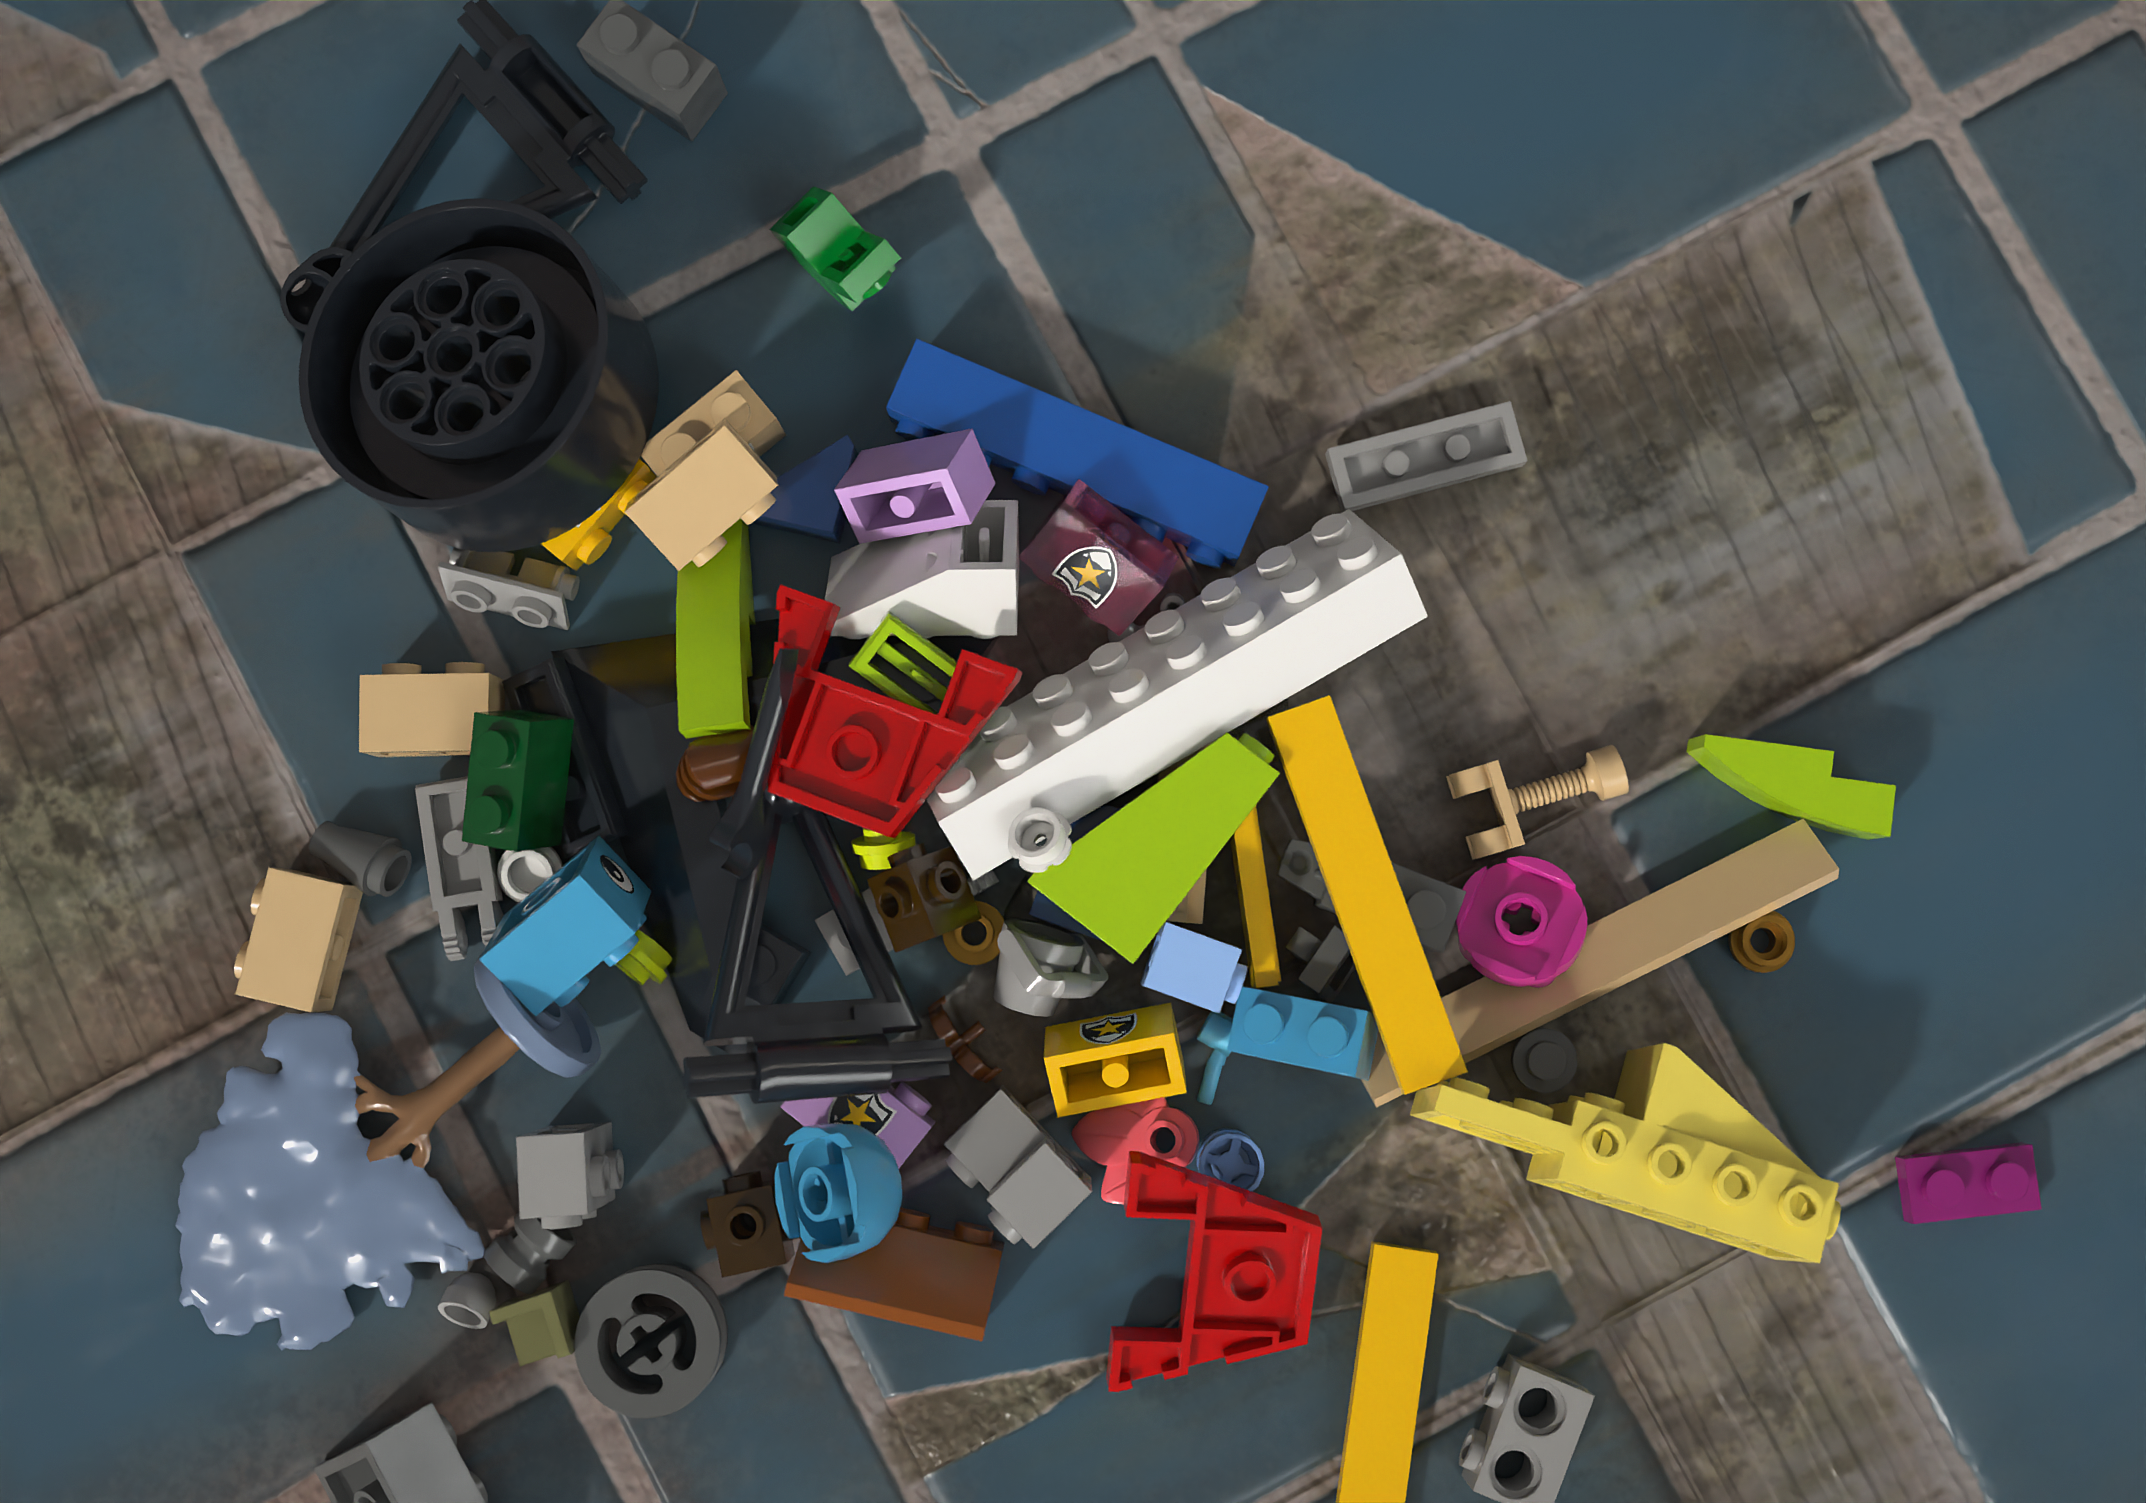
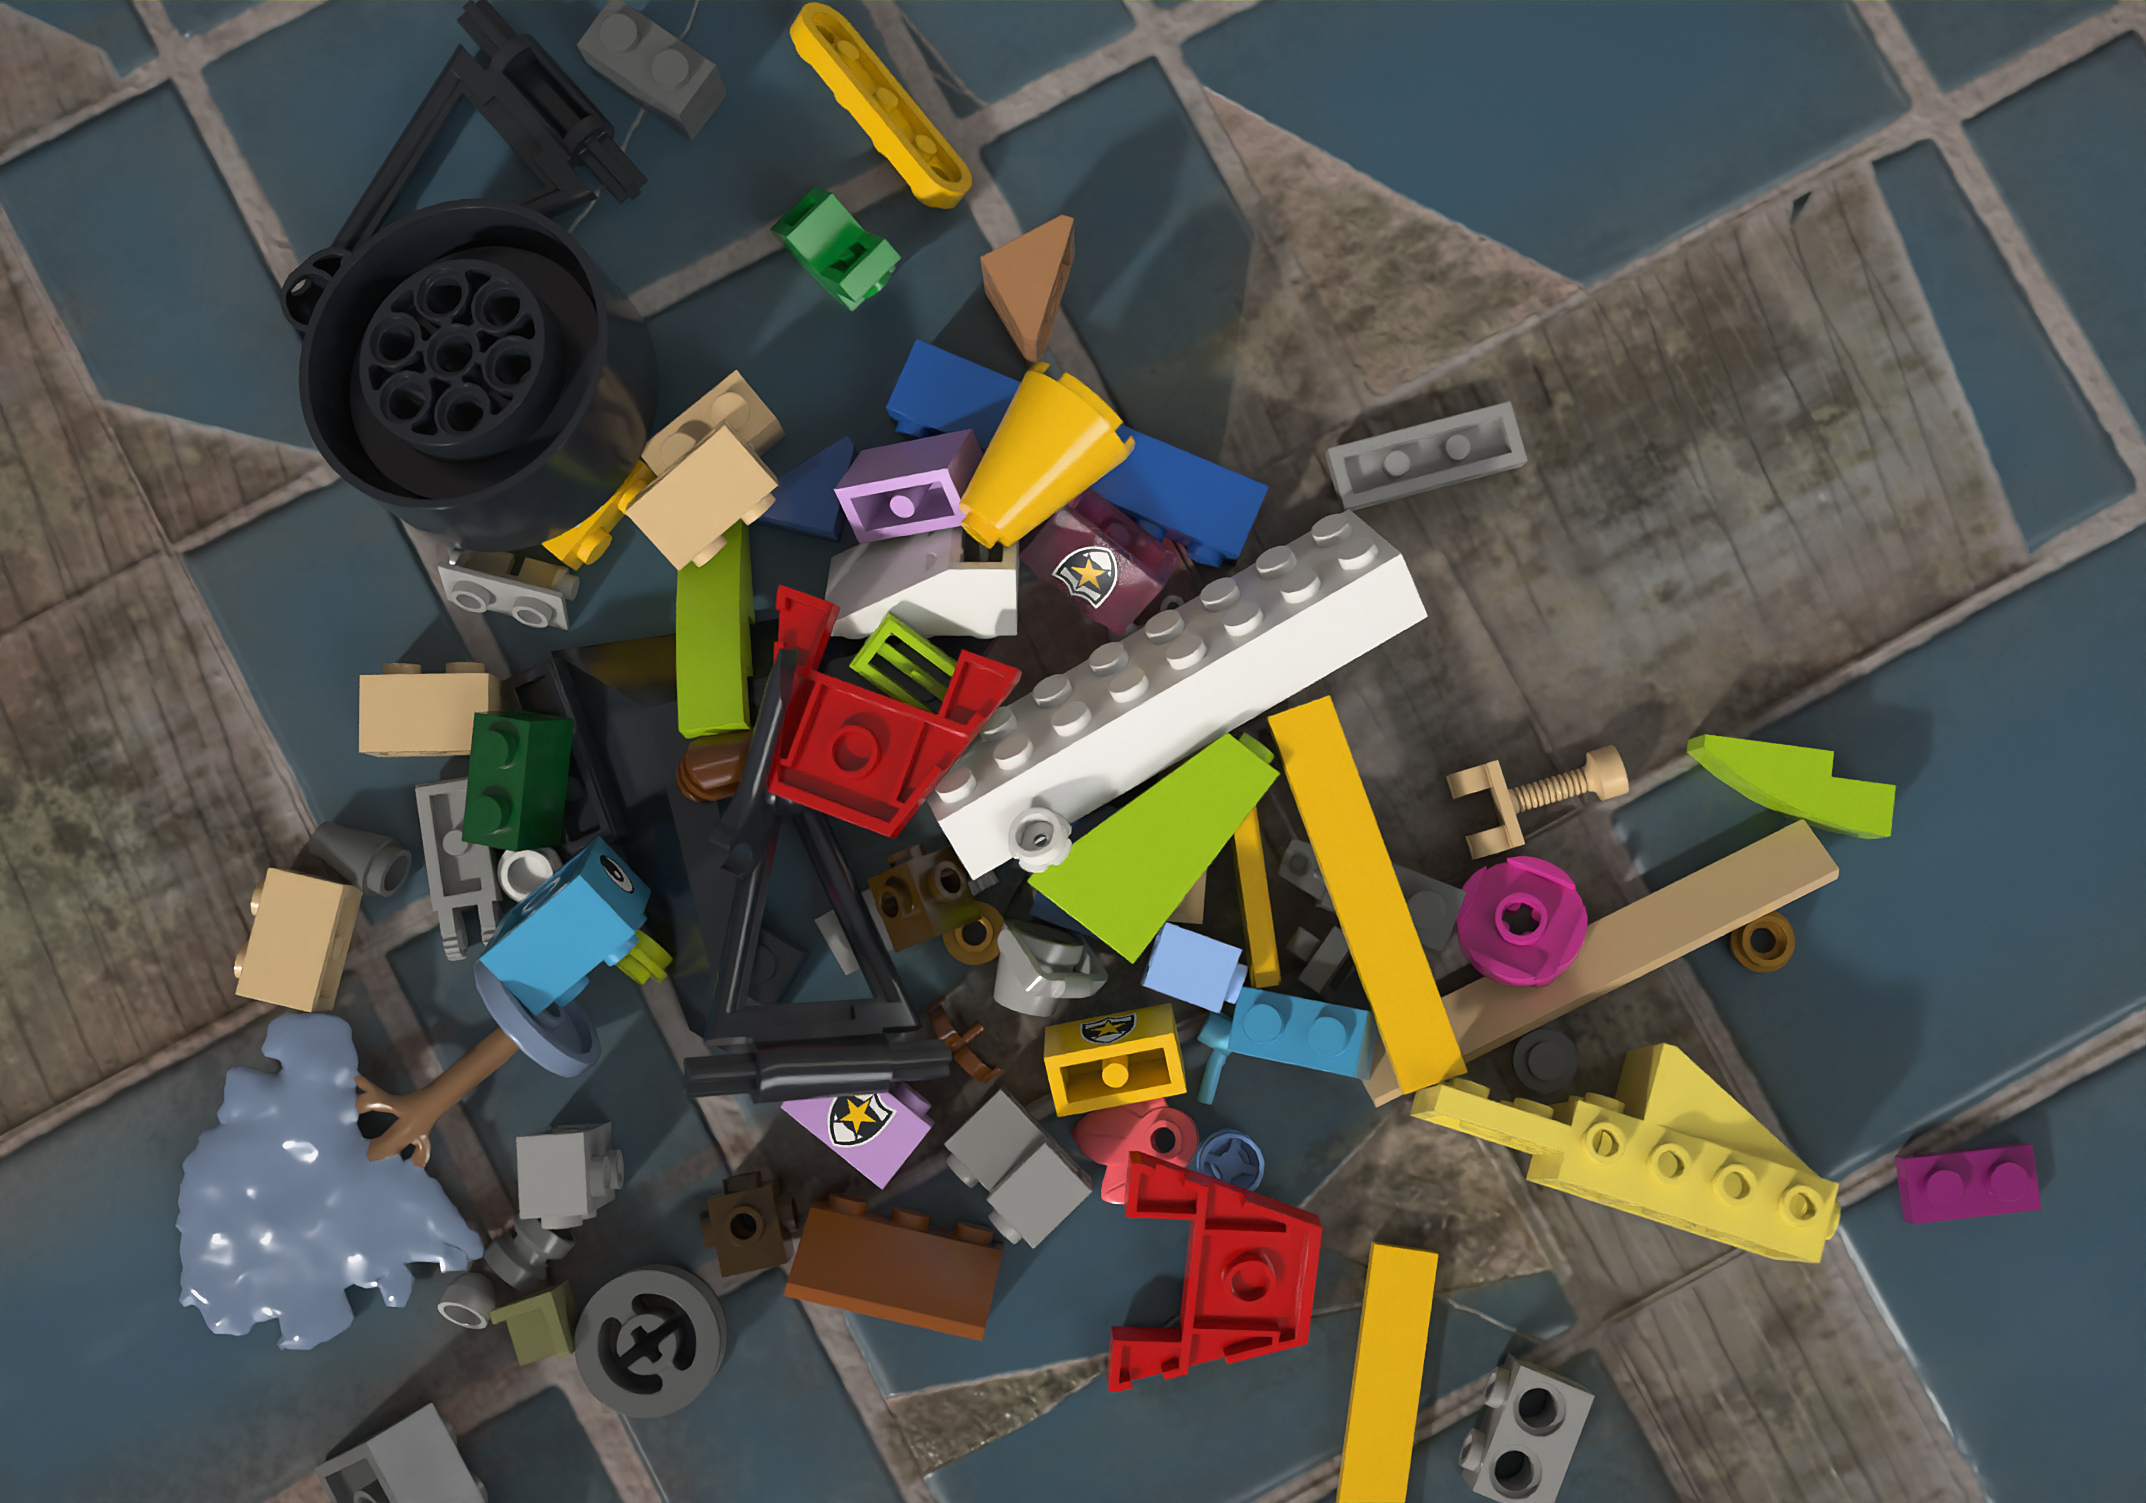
(837, 1190): dark azure cylinder -> none
(875, 848): neon yellow plate -> none
(880, 106): none -> yellow plate
(1028, 282): none -> medium nougat slope
(1041, 457): none -> yellow cone

